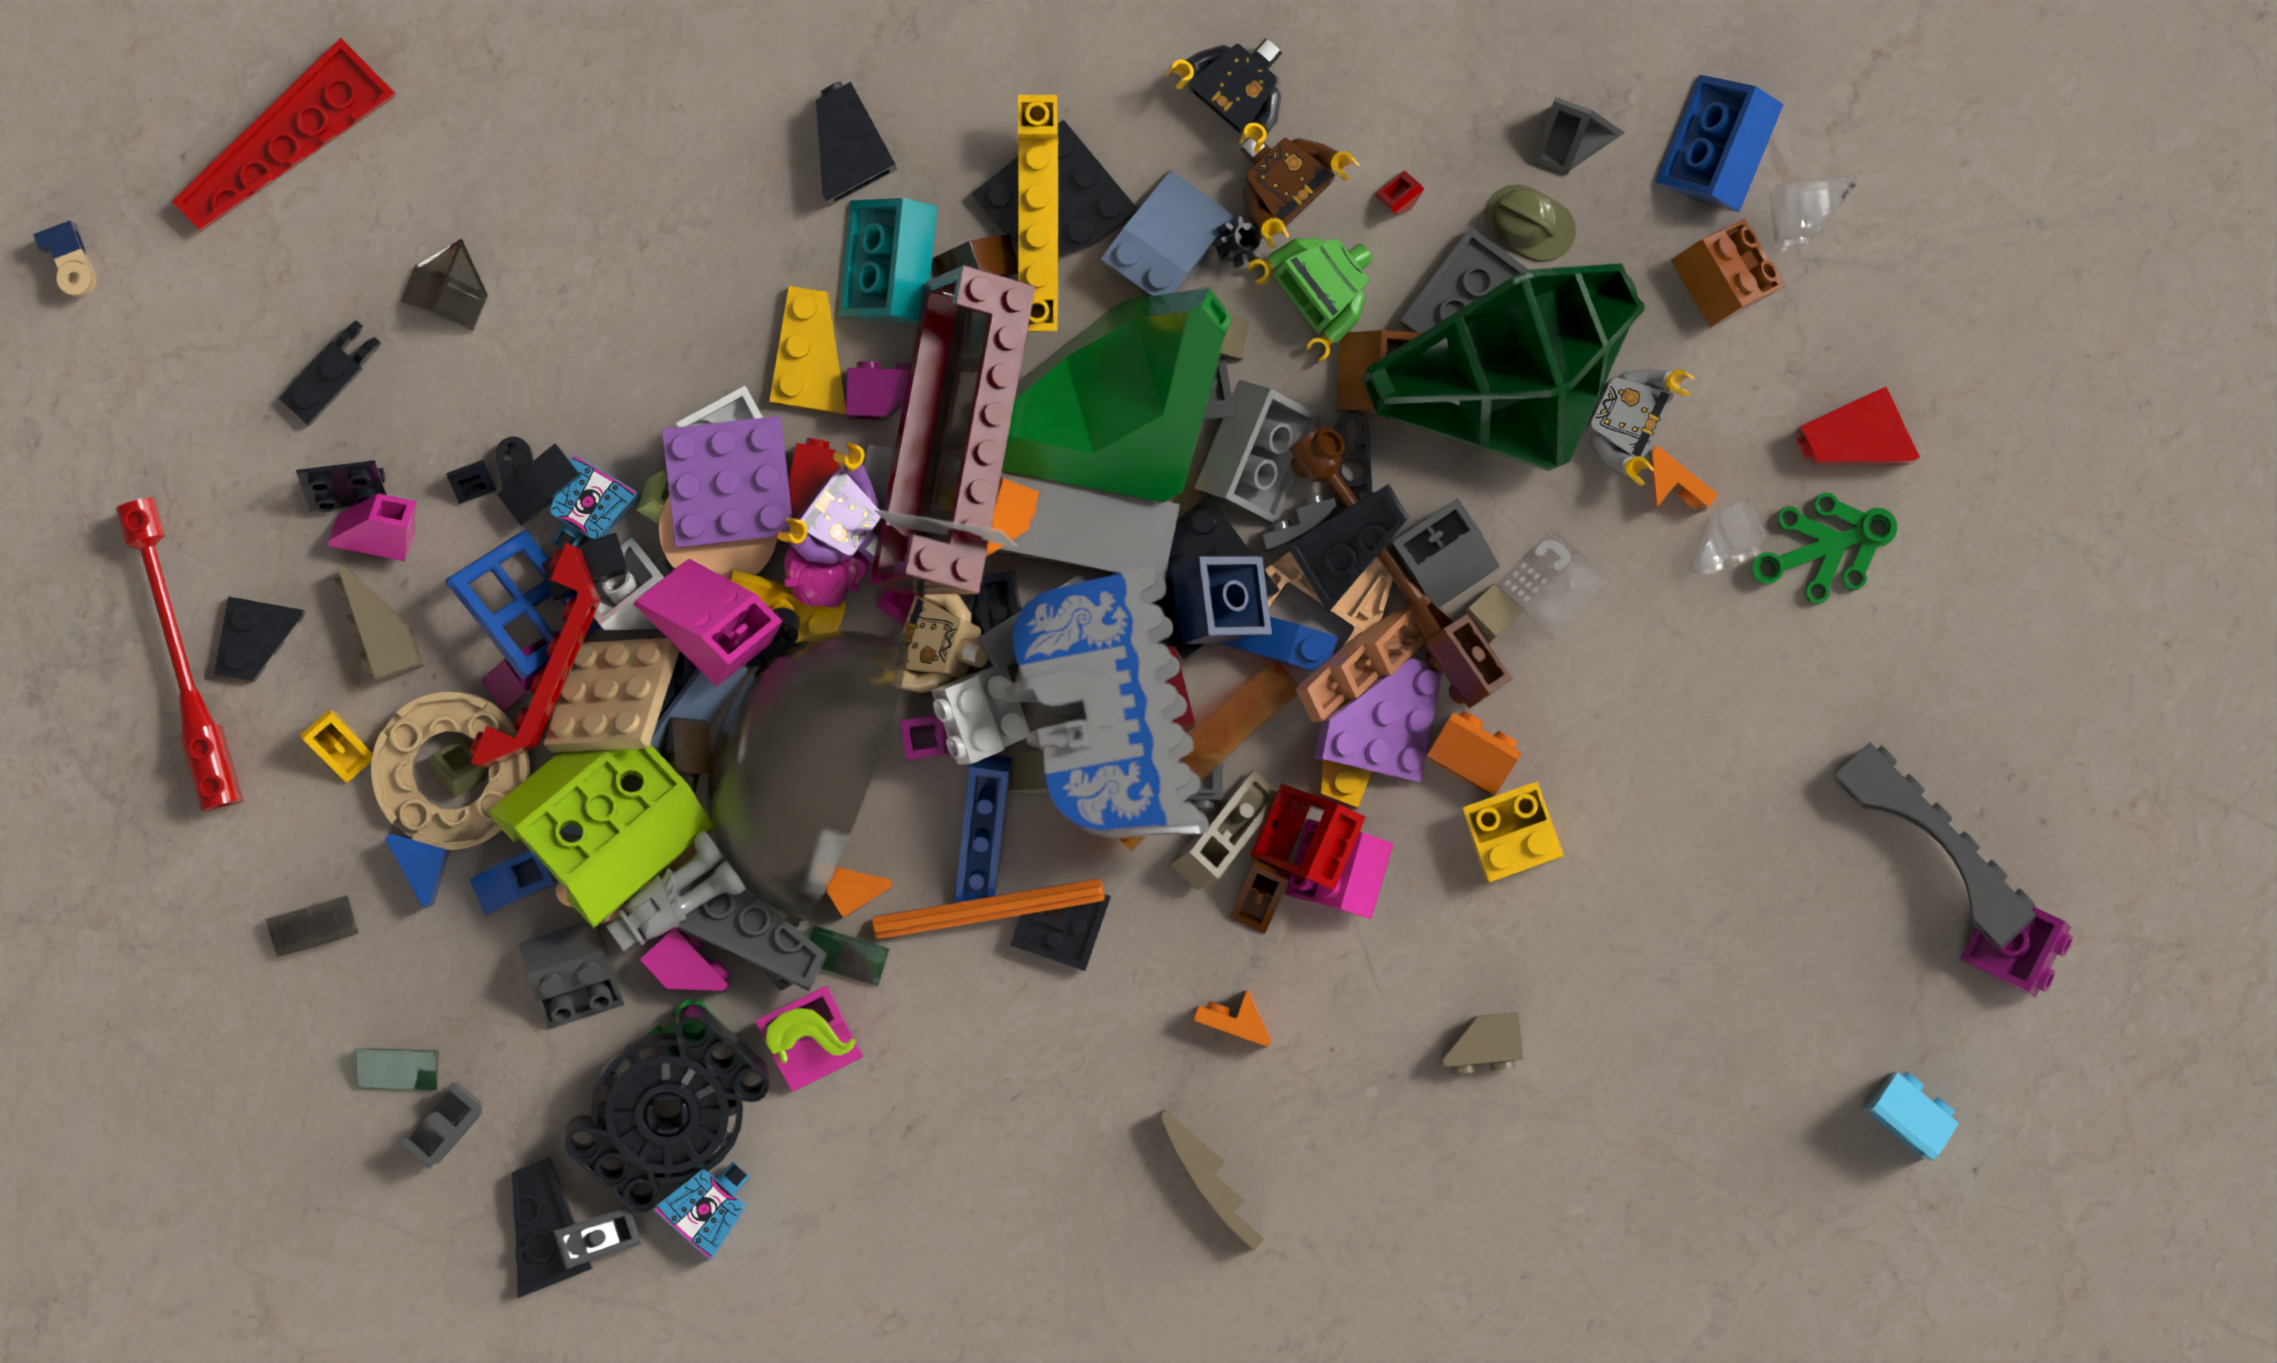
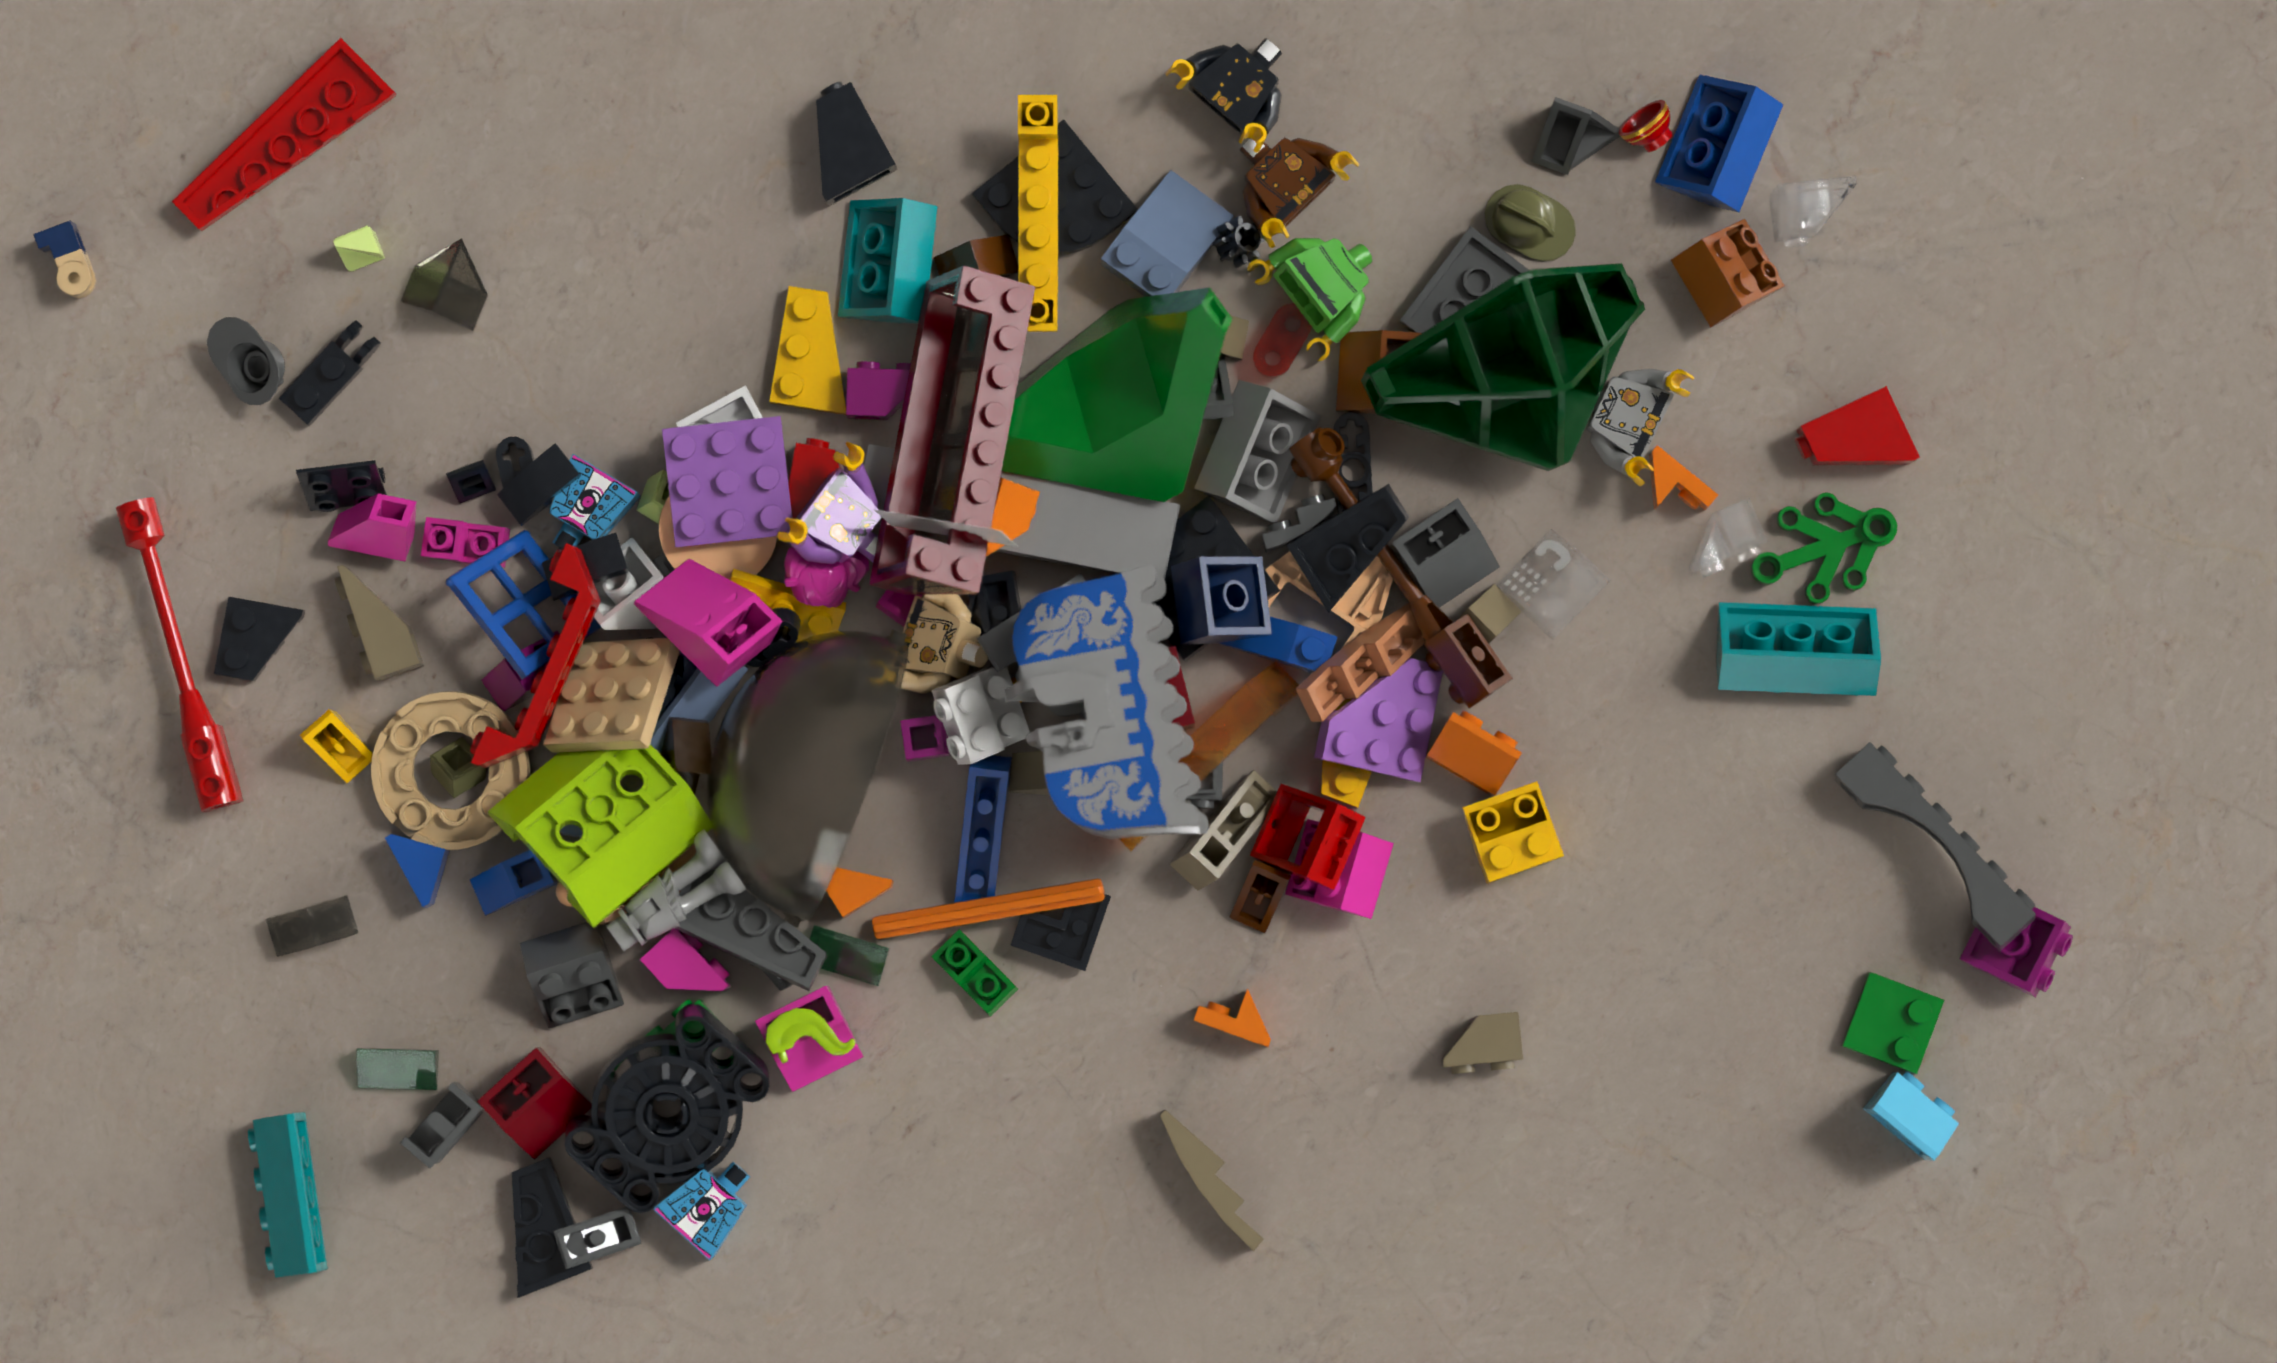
(246, 360): none -> dark grey piece
(289, 1195): none -> teal slope
(359, 248): none -> yellowish green slope
(460, 540): none -> dark pink slope
(534, 1102): none -> dark red slope
(974, 972): none -> green slope
(1280, 340): none -> clear red plate
(1400, 193): red slope -> none
(1648, 126): none -> red piece
(1798, 649): none -> teal slope
(1892, 1022): none -> green plate

